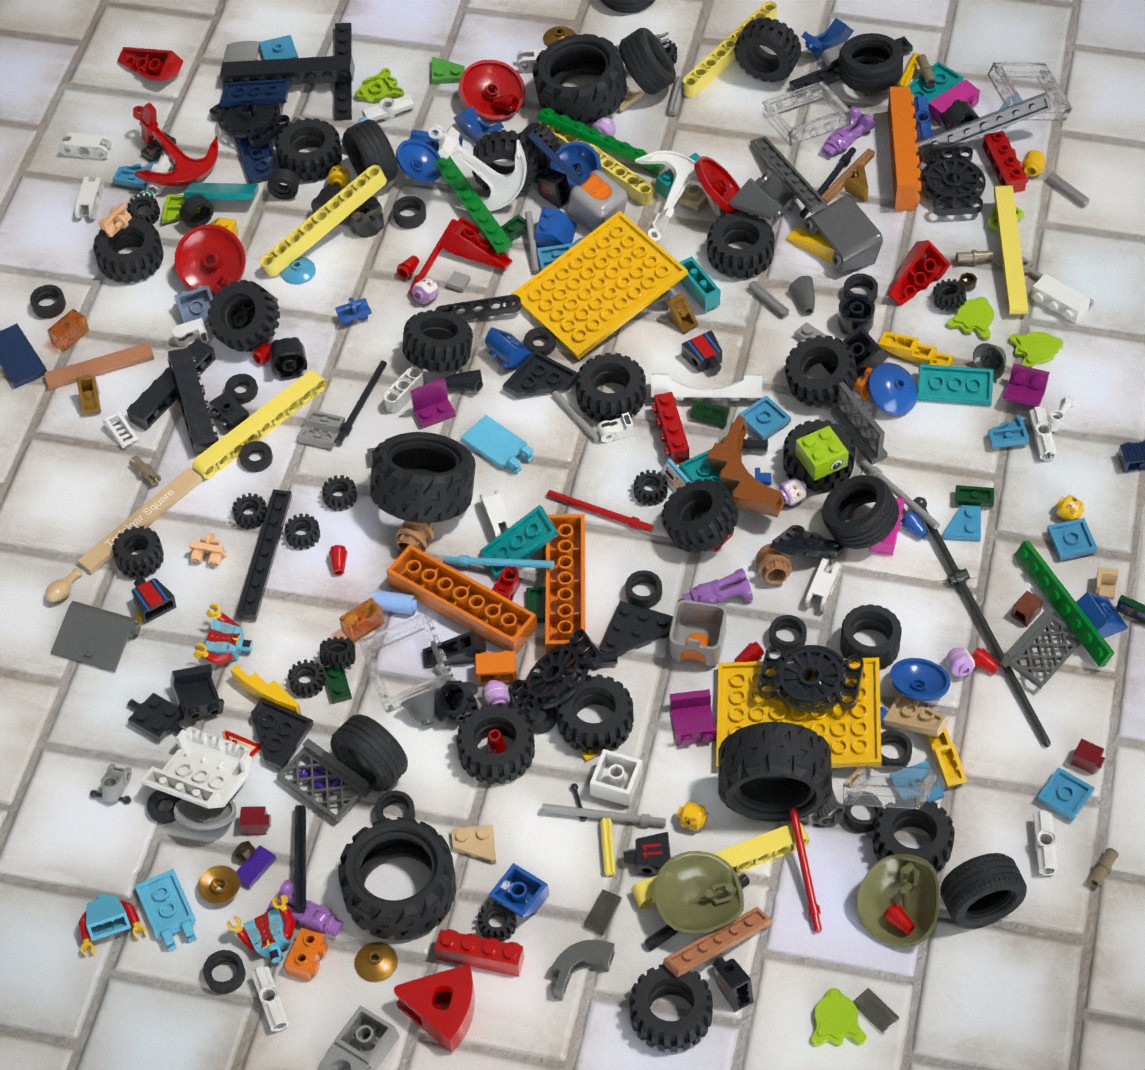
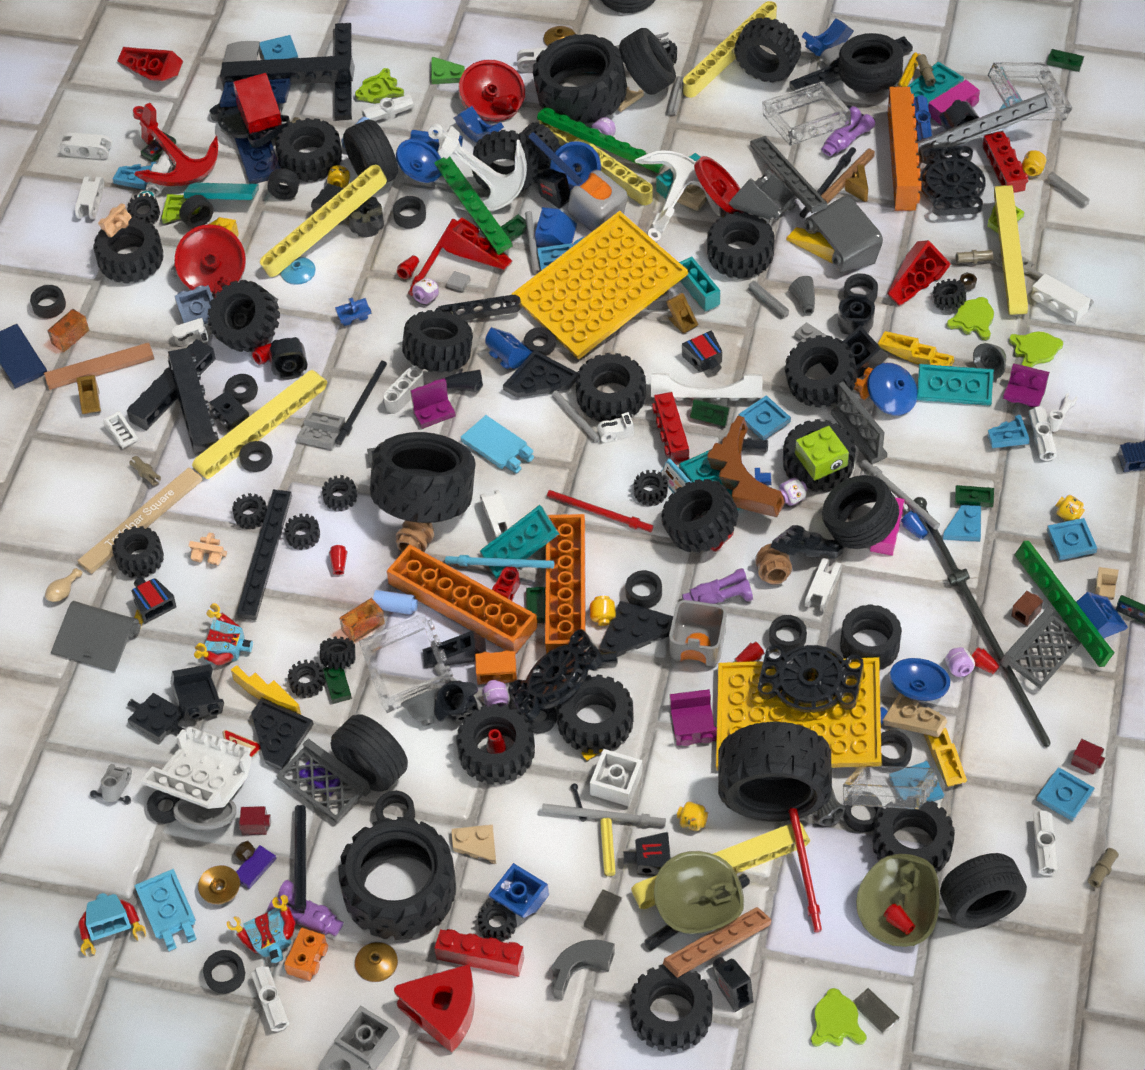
(257, 103): none -> red slope
(602, 610): none -> yellow head
(1065, 60): none -> dark green plate

